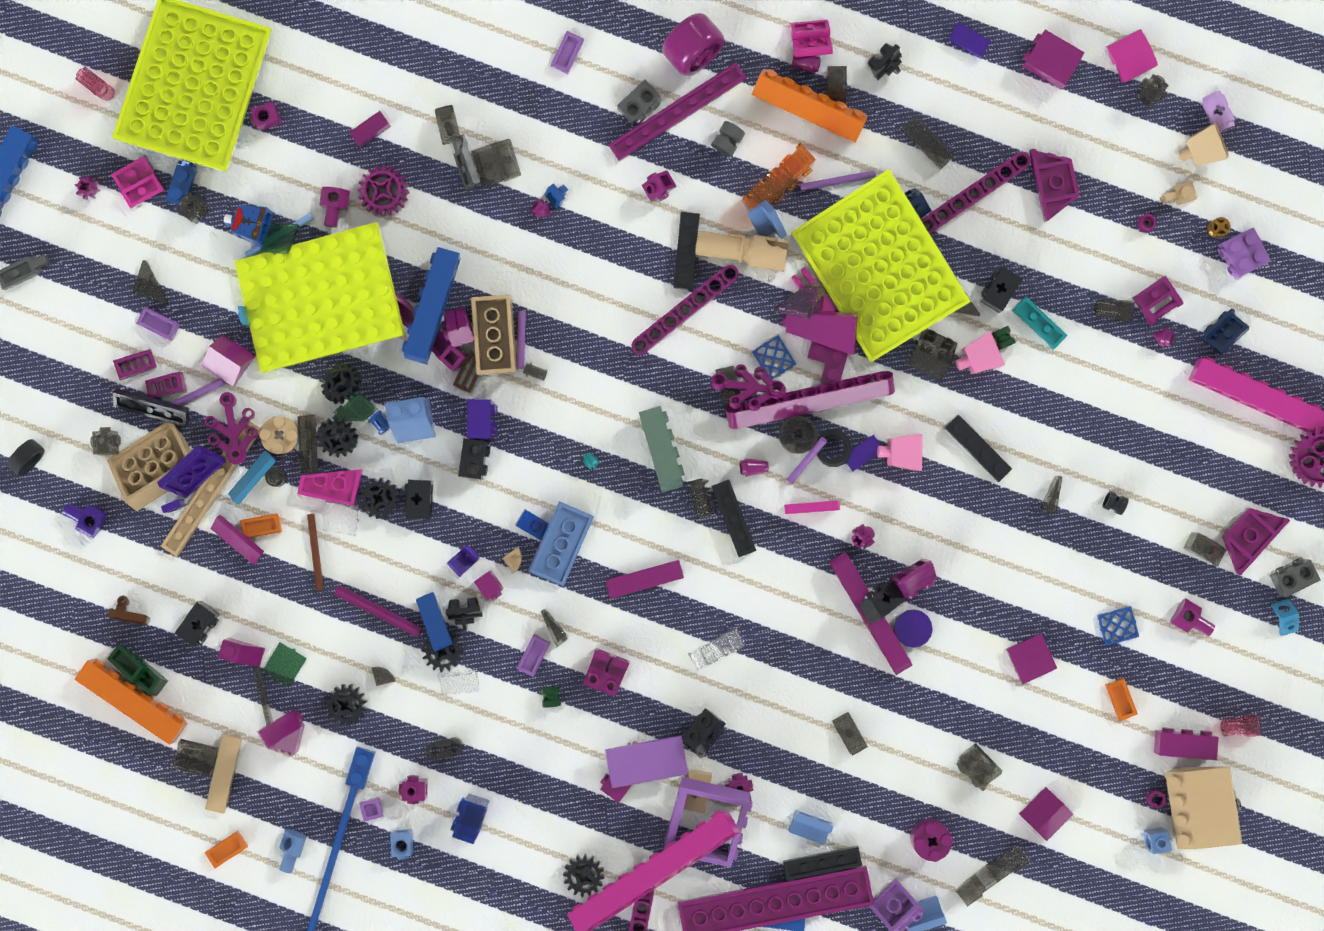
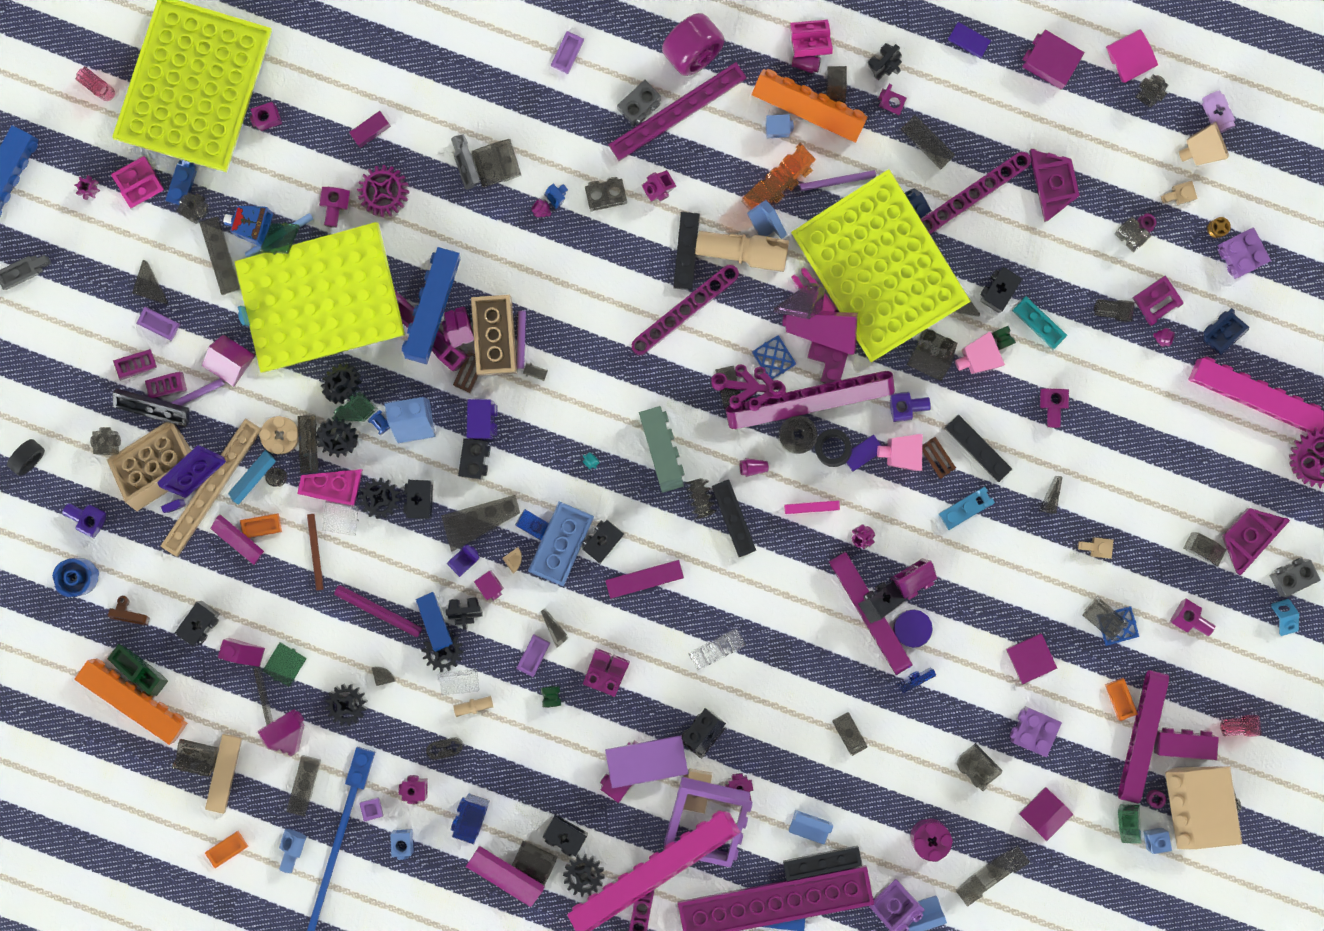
(65, 581): none -> blue brick
(220, 255): none -> clear smoke tile
(233, 430): magenta plant -> none
(303, 785): none -> clear smoke plate
(447, 124): clear smoke slope -> none
(473, 706): none -> tan pin
(475, 521): none -> clear smoke wing
(505, 876): none -> magenta tile
(534, 862): none -> clear smoke slope
(560, 826): none -> black brick
(598, 551): none -> black brick
(606, 200): none -> clear smoke brick
(729, 136): dark grey wheel -> none
(778, 126): none -> medium blue brick
(806, 460): medium lavender bar -> none
(886, 95): none -> magenta bracket
(912, 405): none -> dark purple piece
(916, 679): none -> clear blue plate
(946, 470): none -> reddish brown tile
(965, 508): none -> dark azure plate
(1035, 731): none -> medium lavender plate
(1054, 410): none -> magenta piece
(1099, 547): none -> tan plate
(1104, 618): none -> clear smoke hinge
(1115, 503): black wheel -> none
(1129, 823): none -> clear green slope
(1132, 234): none -> clear smoke wheel
(1143, 736): none -> magenta beam

